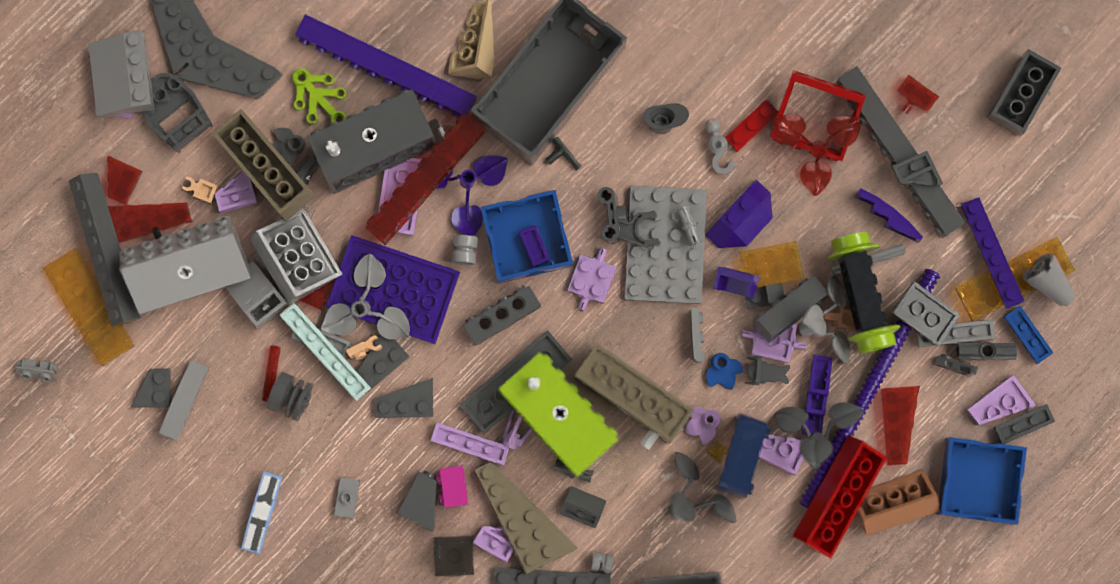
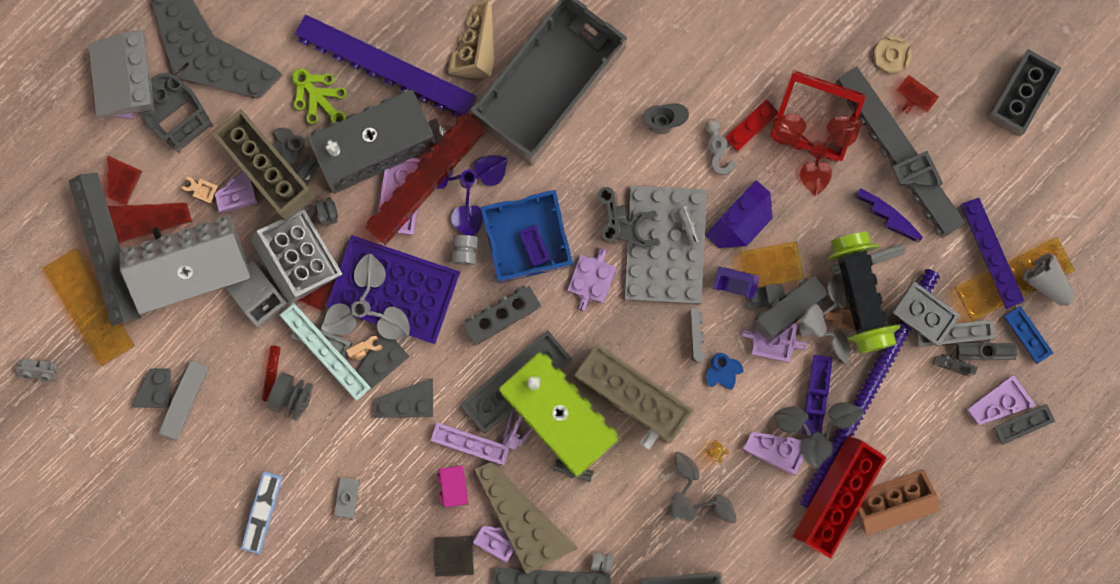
(326, 211): none -> dark grey wheel
(421, 501): dark grey slope -> none
(562, 150): pearl dark grey piece -> none
(583, 507): dark grey panel -> none
(700, 426): lavender plate -> none
(743, 456): dark blue windscreen -> none
(761, 372): dark grey hair -> none
(892, 54): none -> tan tile
(898, 421): clear red wing -> none
(982, 481): blue tile -> none

